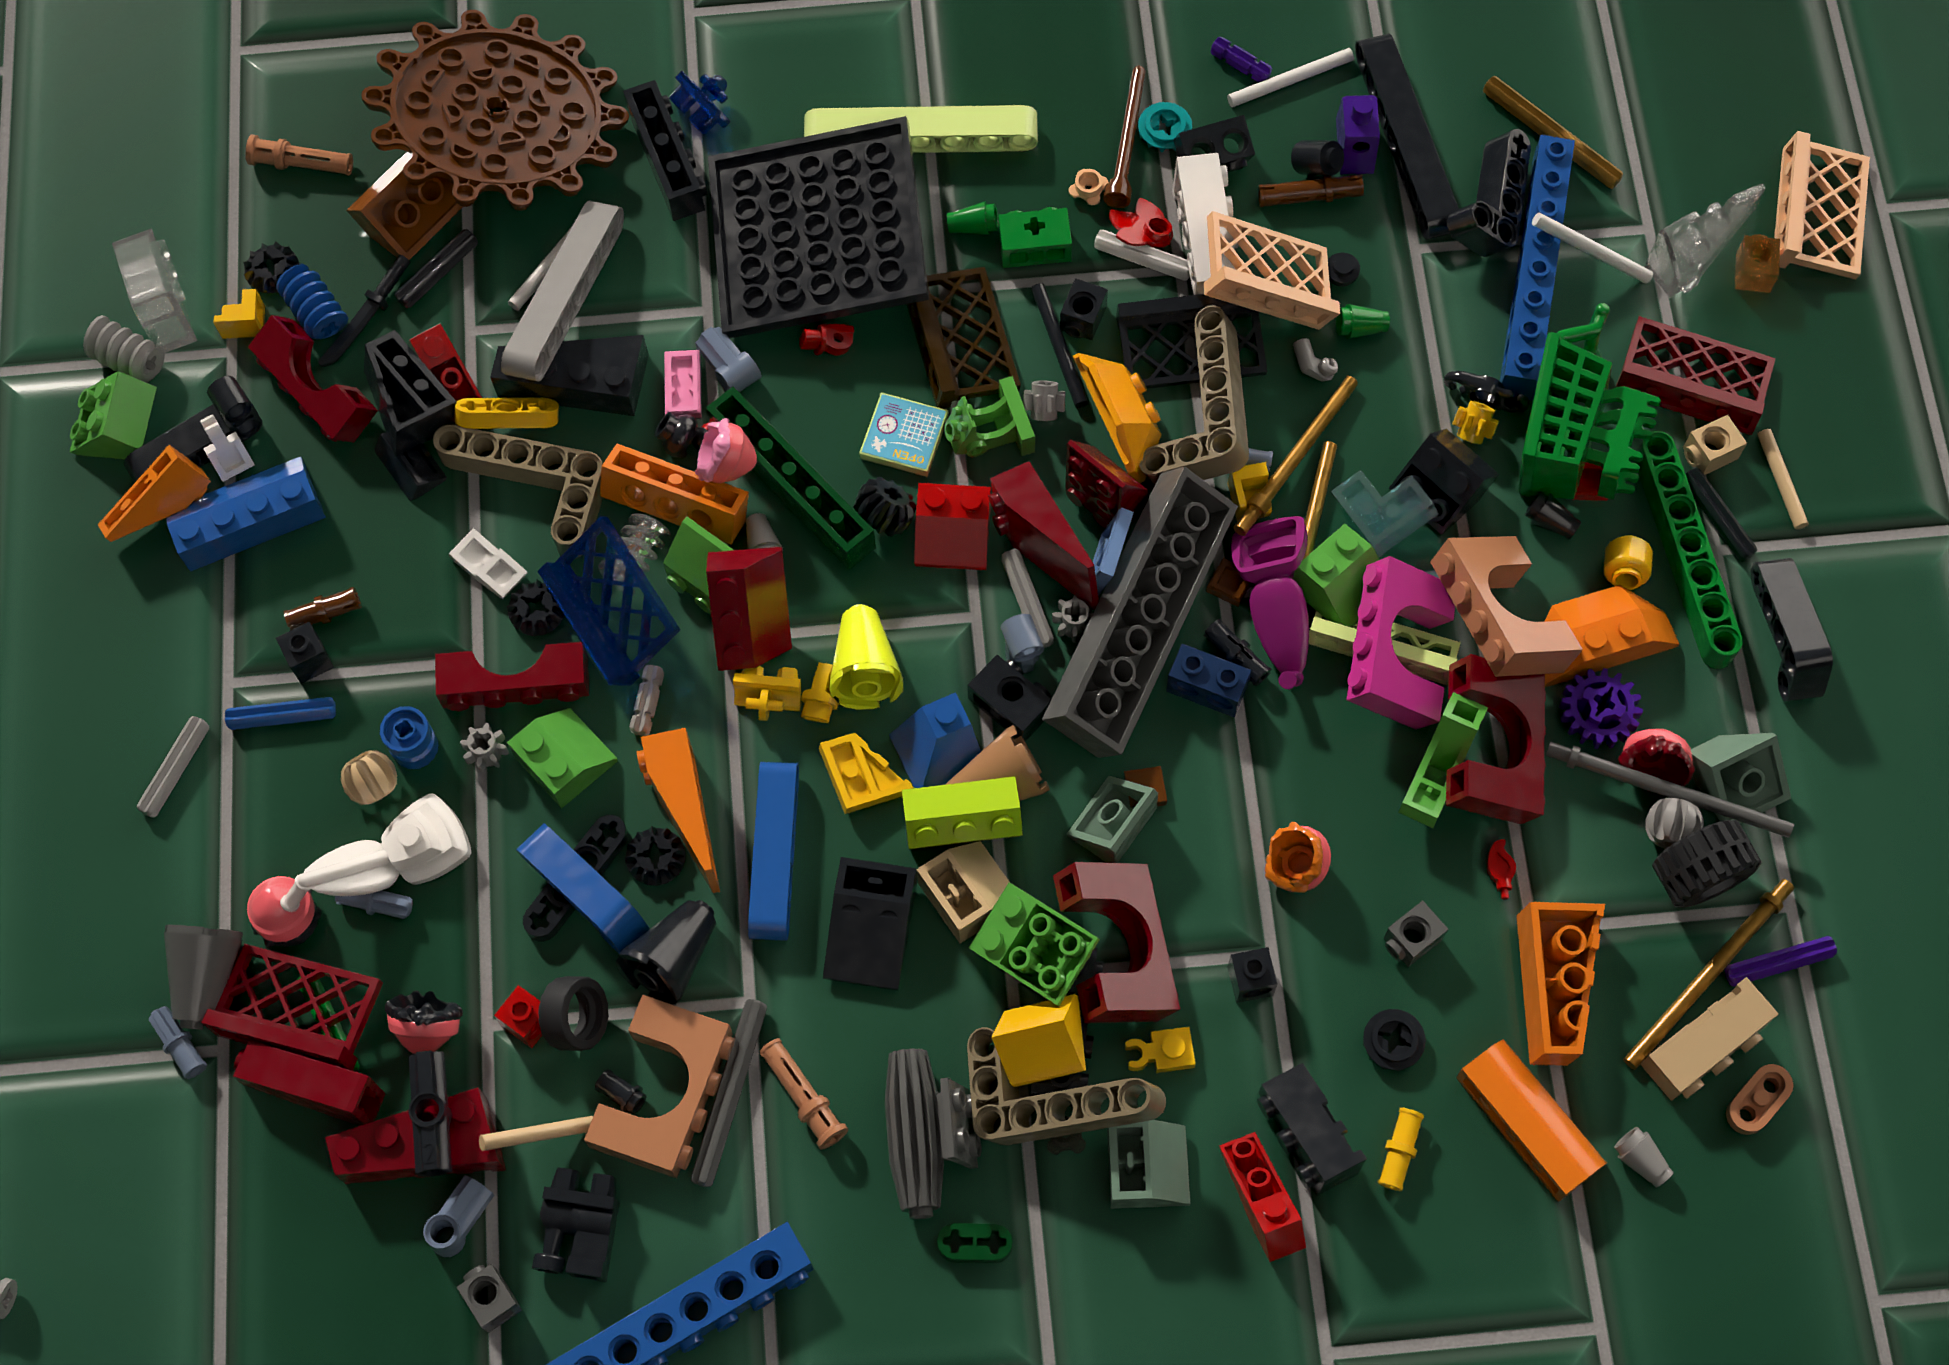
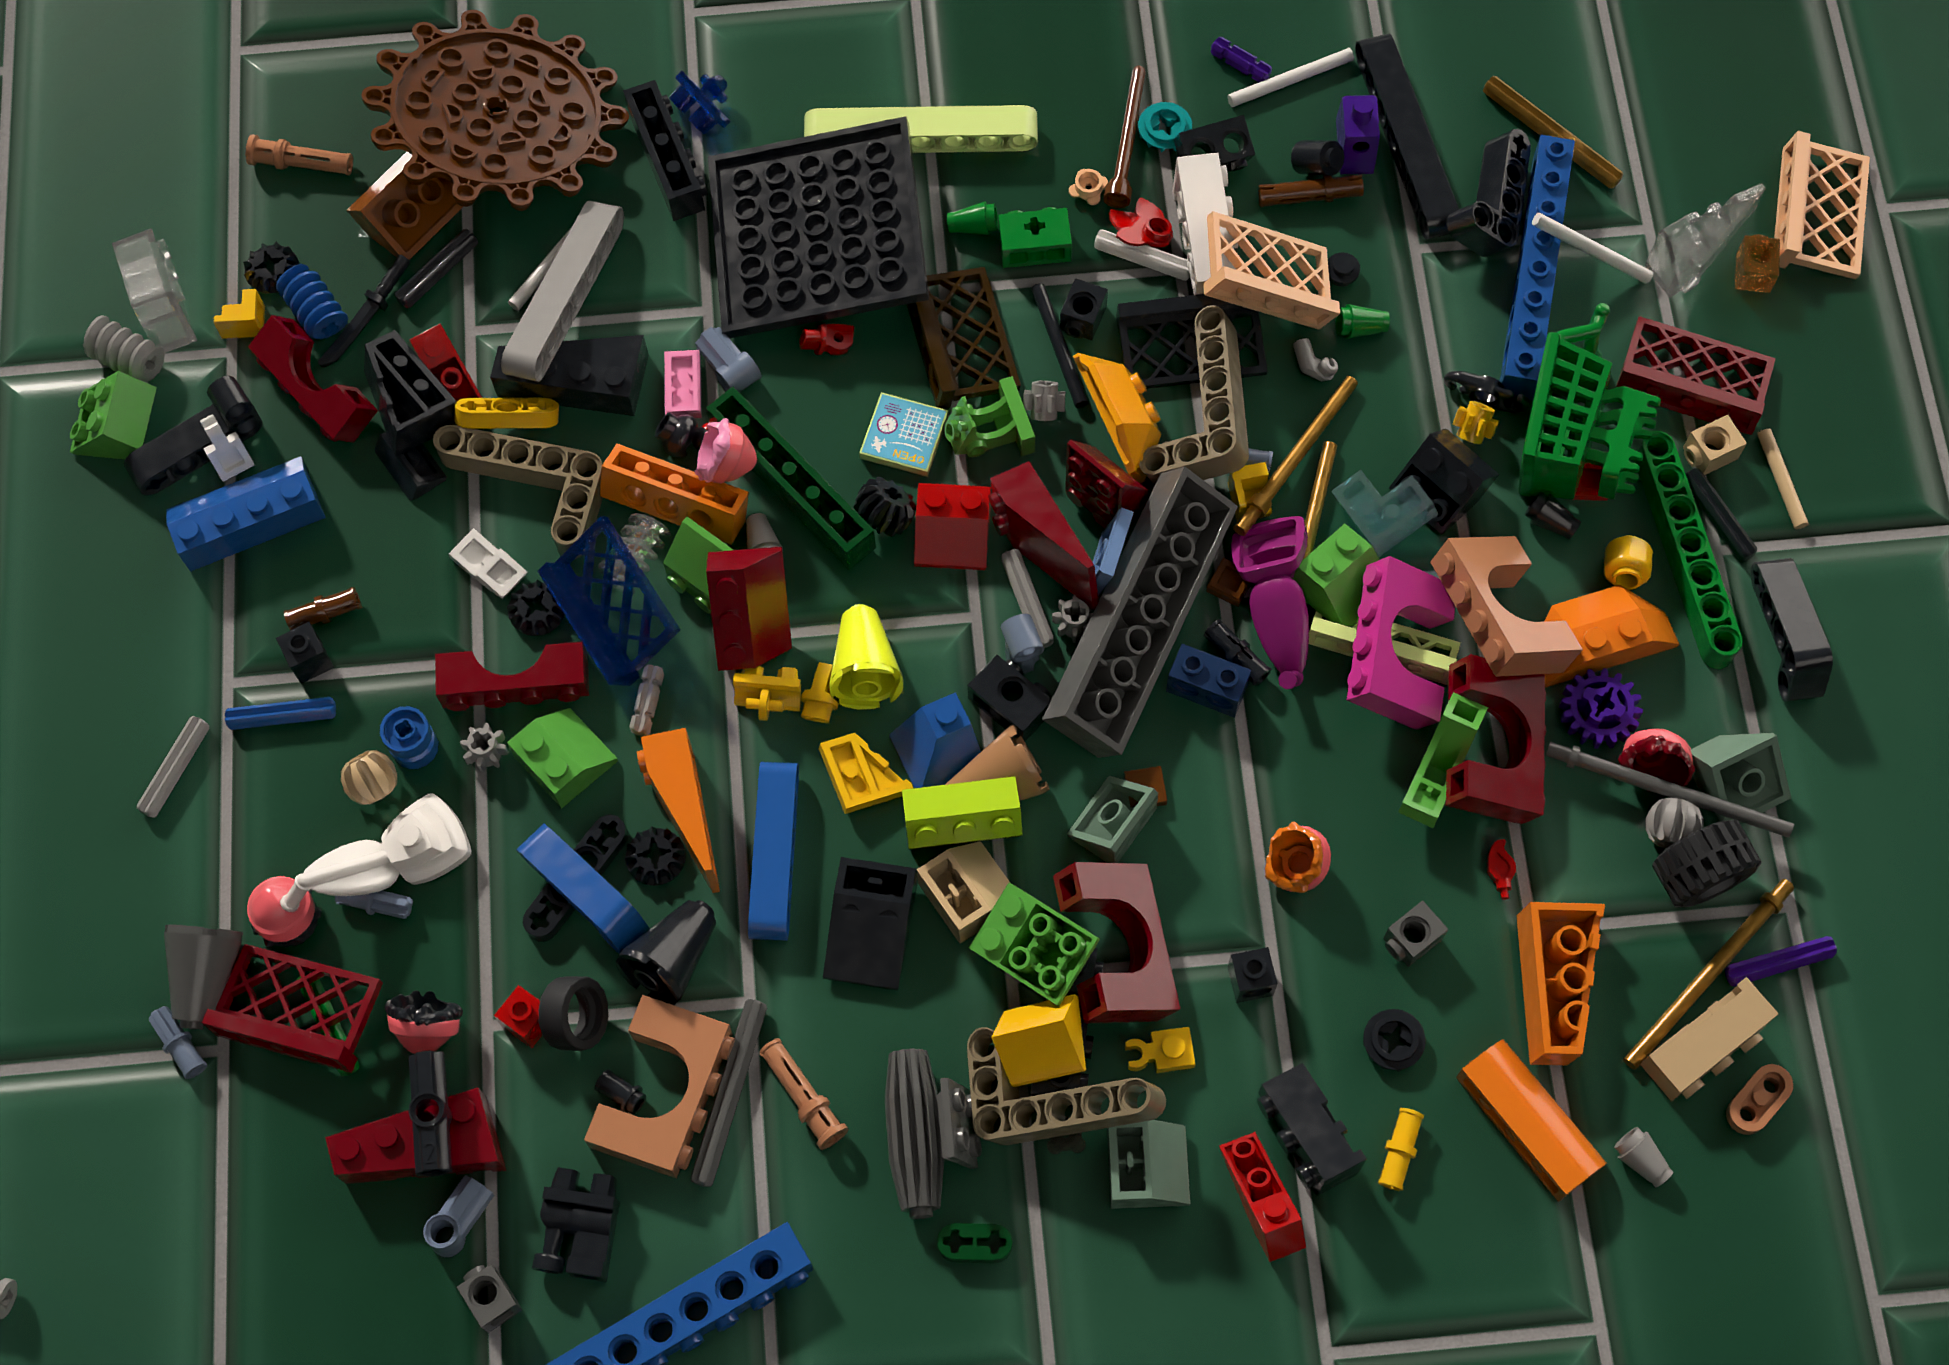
(161, 491): orange slope -> none
(309, 1083): dark red slope -> none
(534, 1133): tan bar -> none

